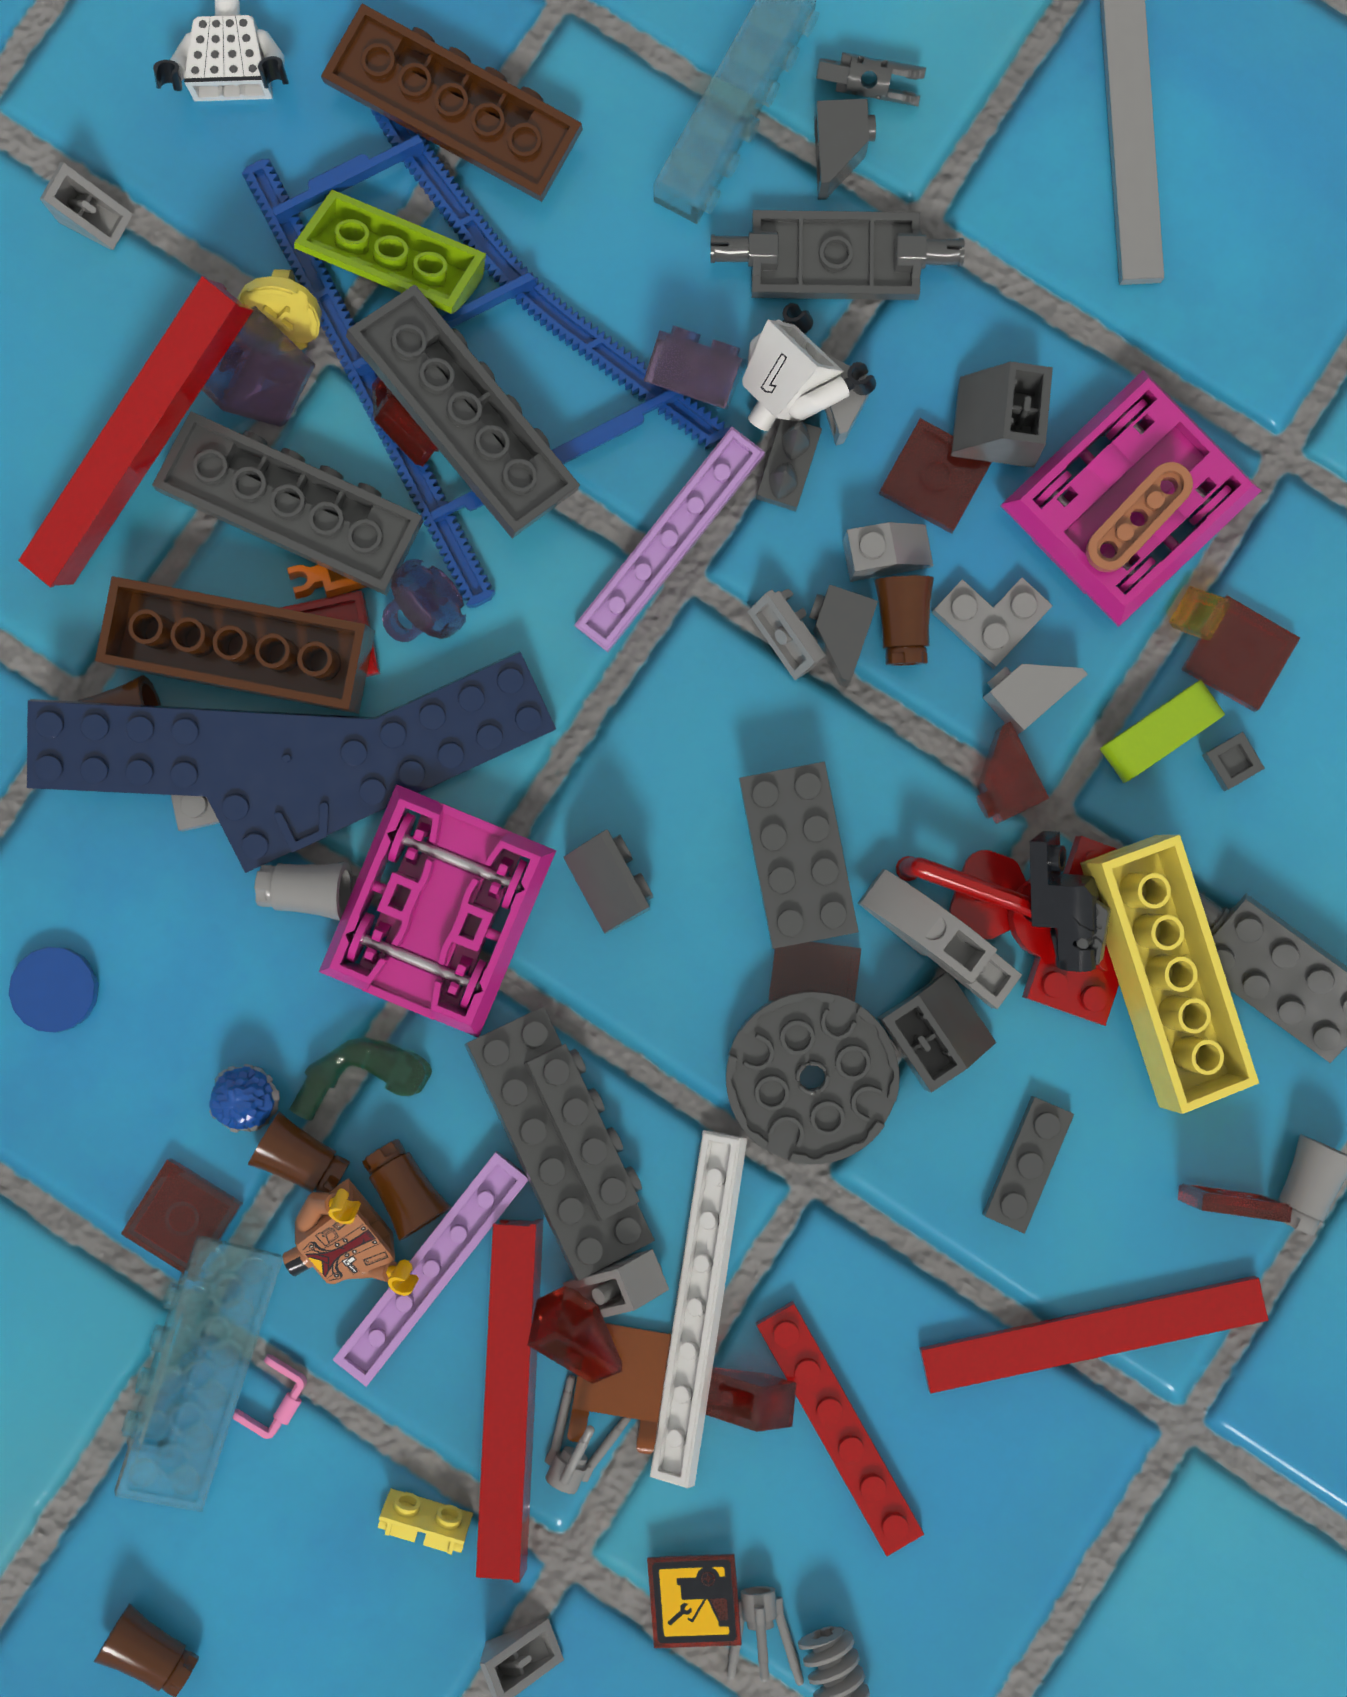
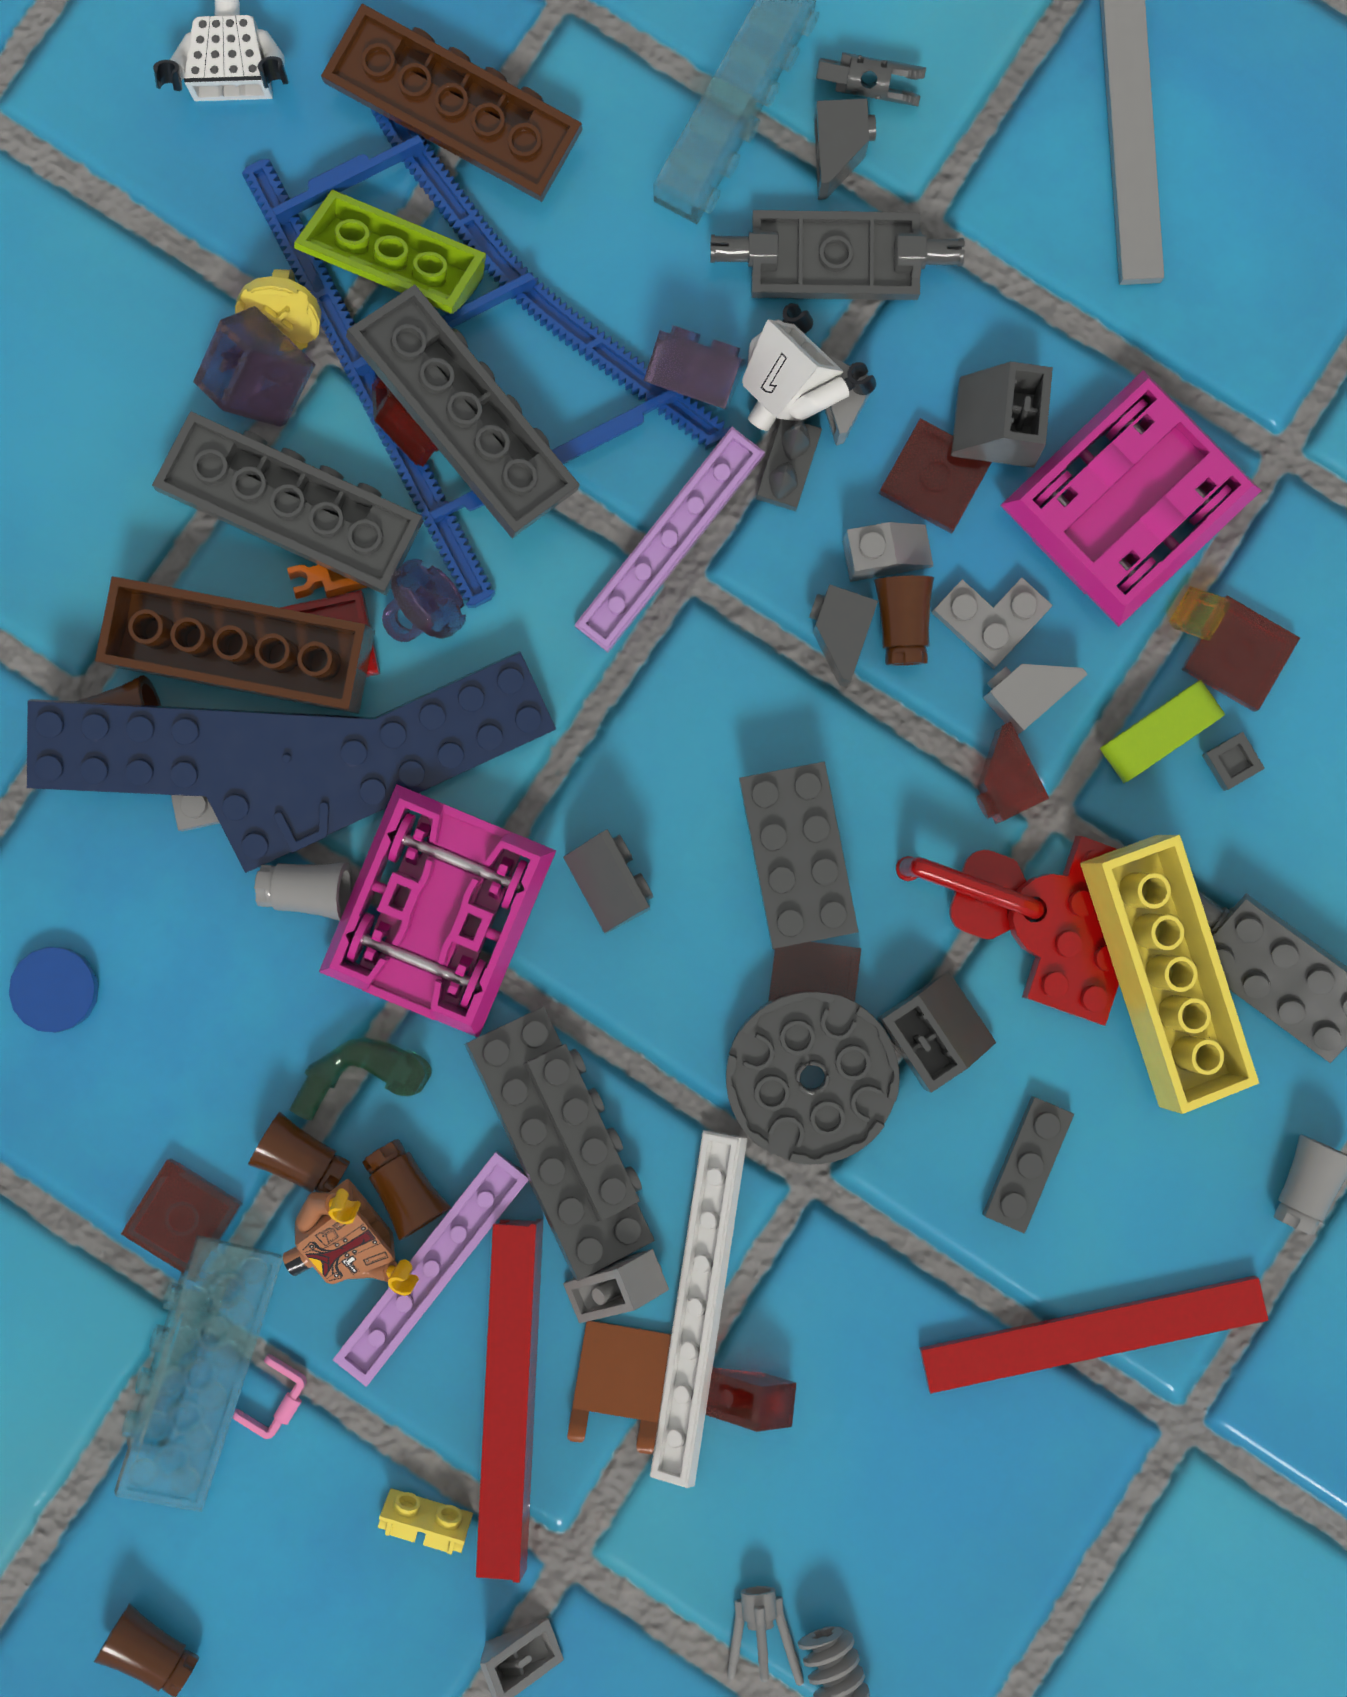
(85, 207): light grey slope -> none
(136, 433): red tile -> none
(244, 1098): blue piece -> none
(570, 1465): light grey plant -> none
(574, 1335): clear red slope -> none
(694, 1601): piece -> none
(786, 632): light grey plate -> none
(840, 1429): red plate -> none
(940, 937): light grey slope -> none
(1067, 906): black plate -> none
(1148, 501): nougat plate -> none
(1234, 1203): clear red tile -> none

